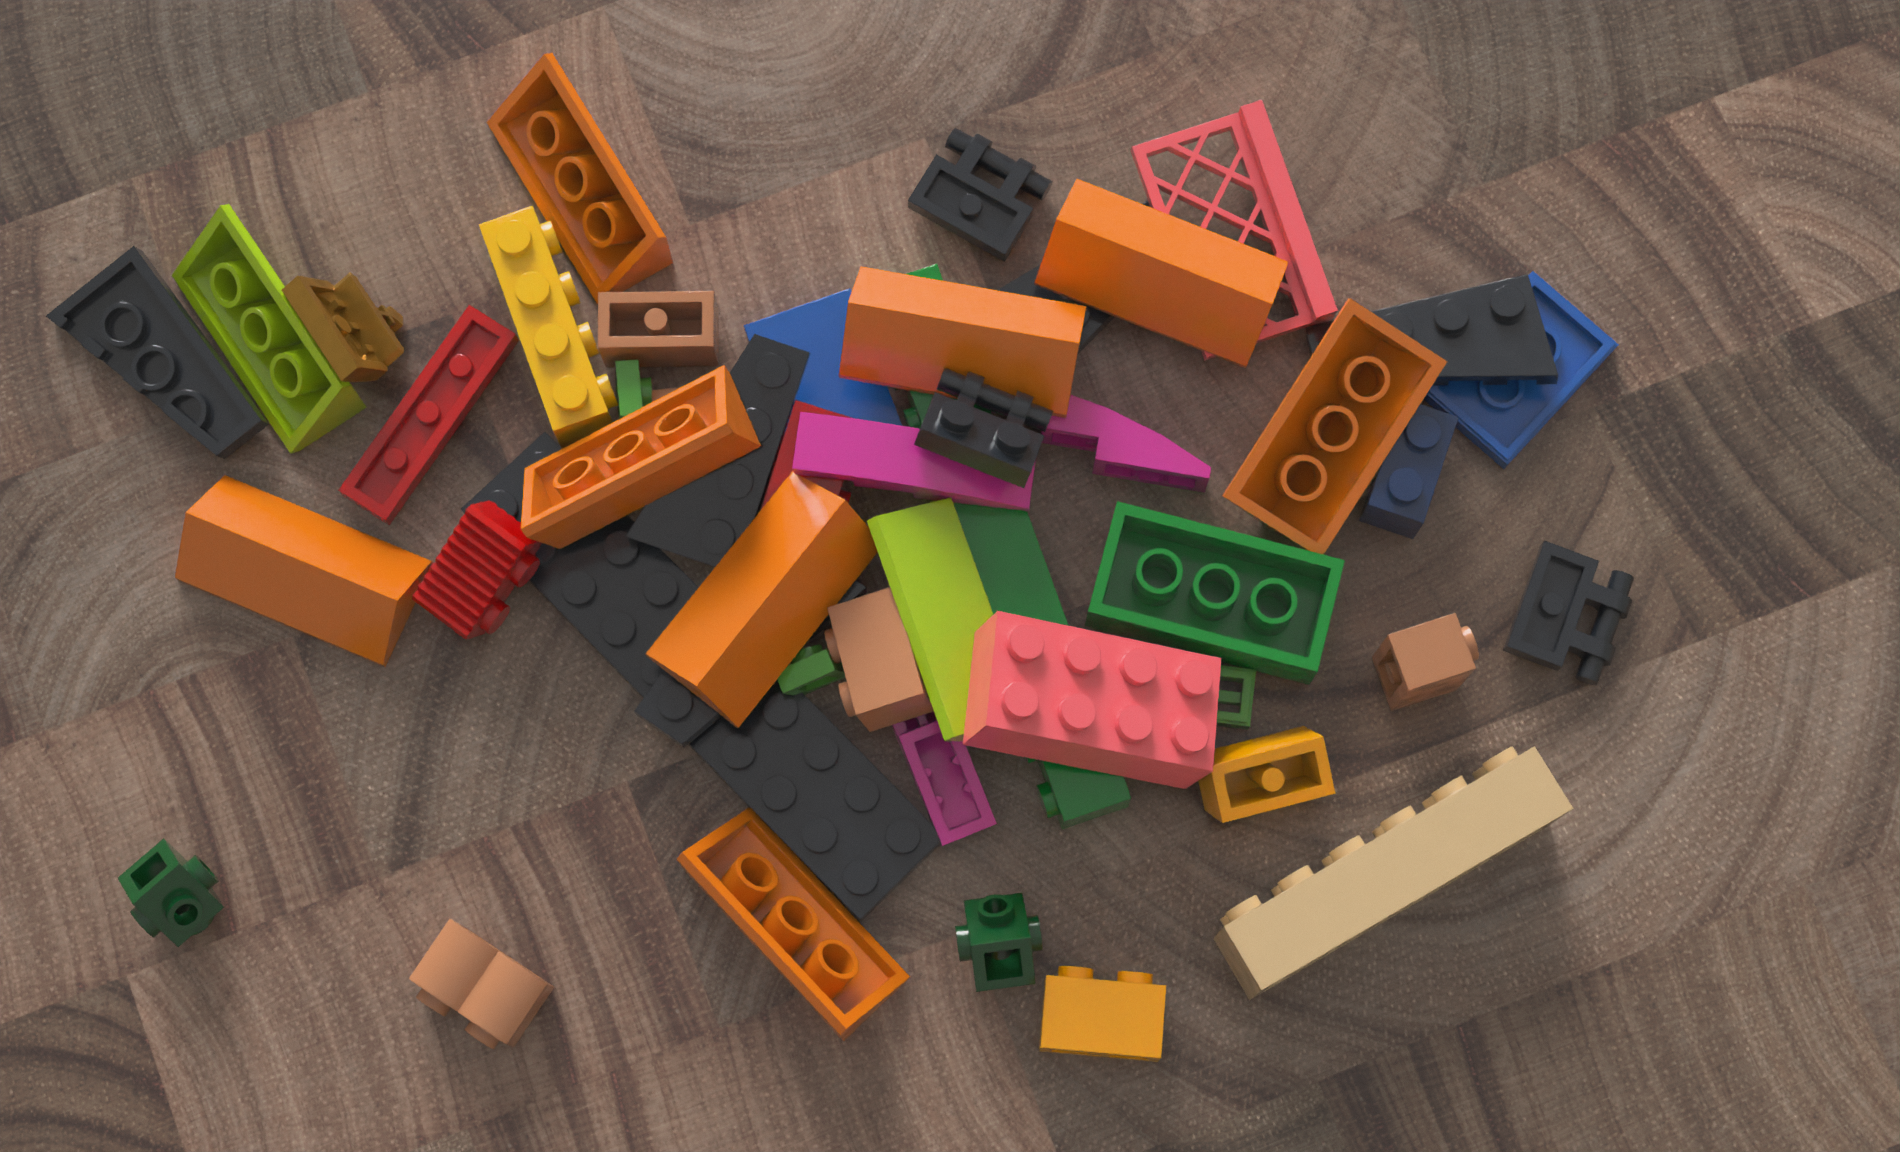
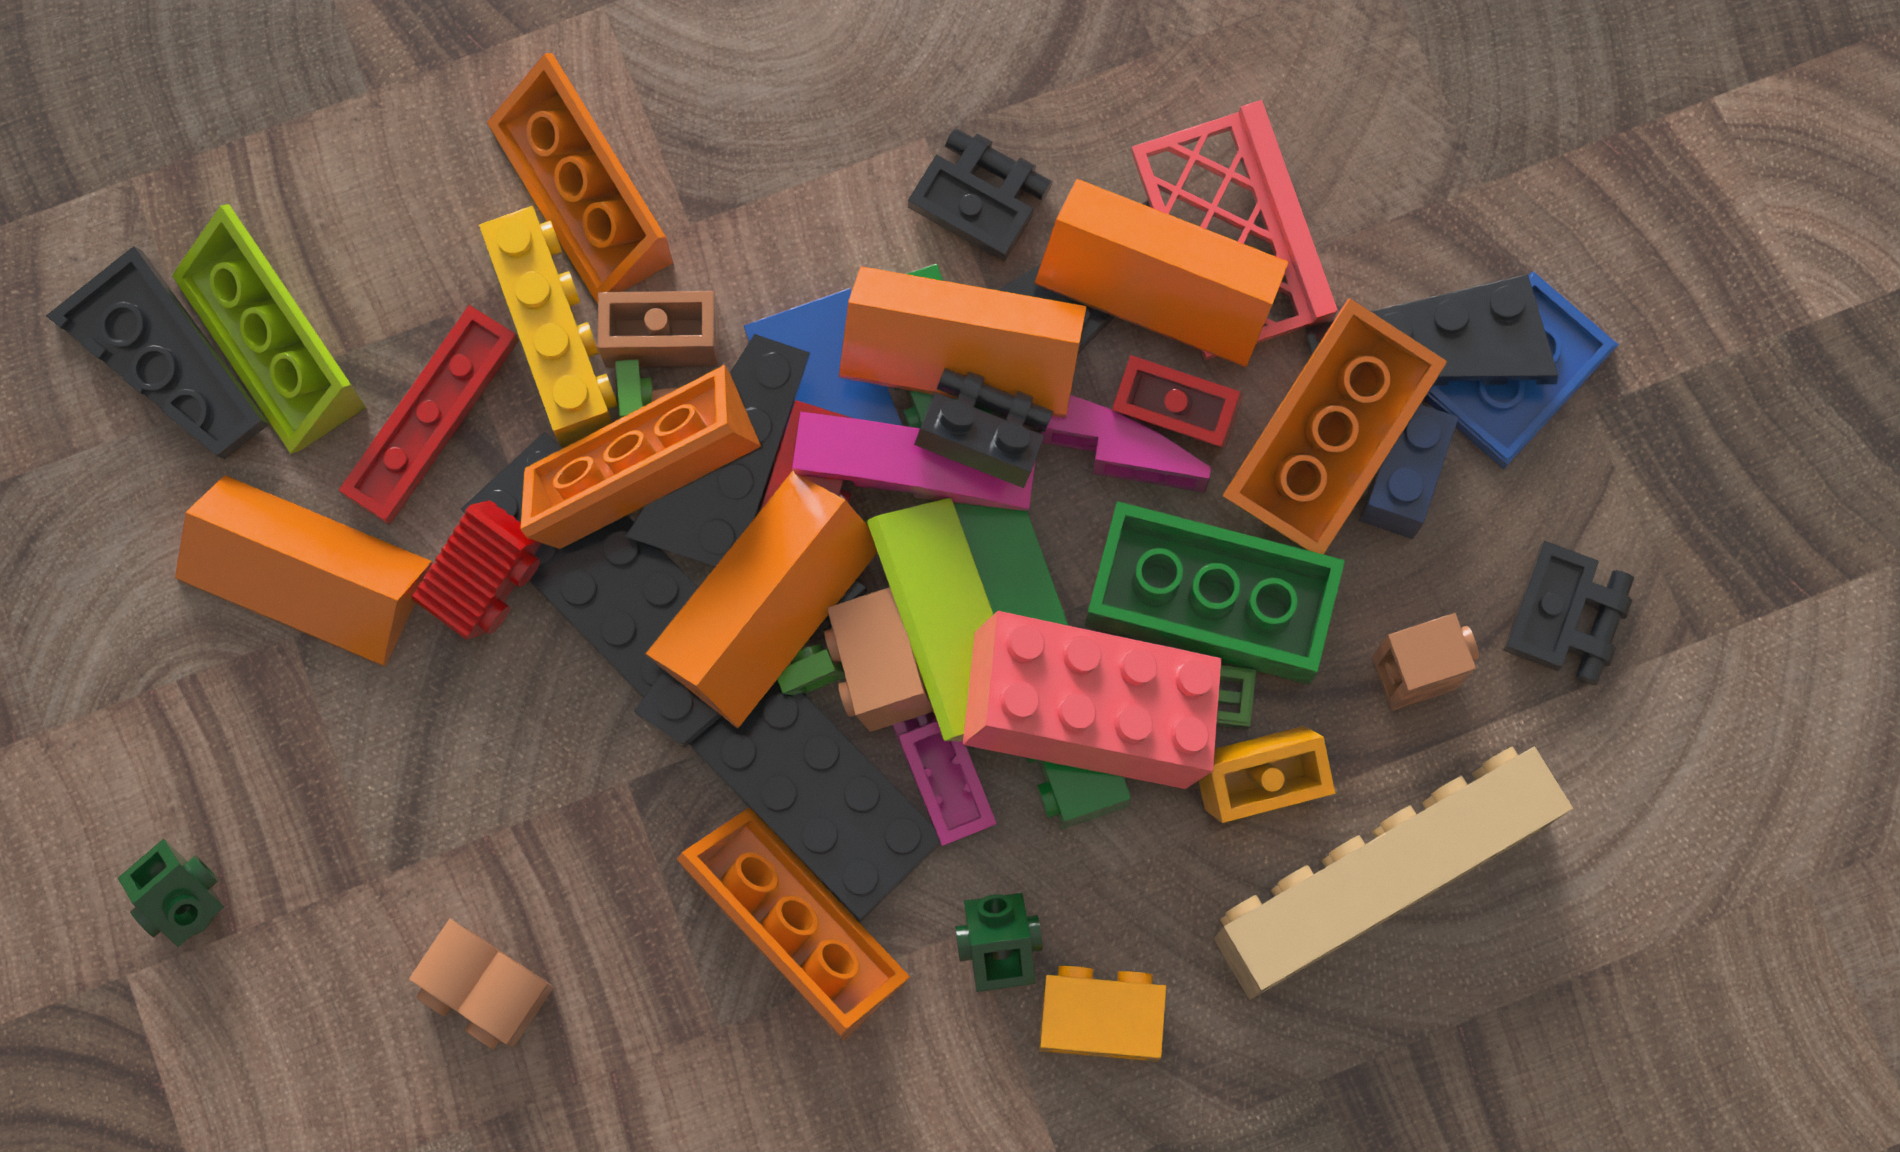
(347, 326): pearl gold slope -> none
(1177, 401): none -> red brick

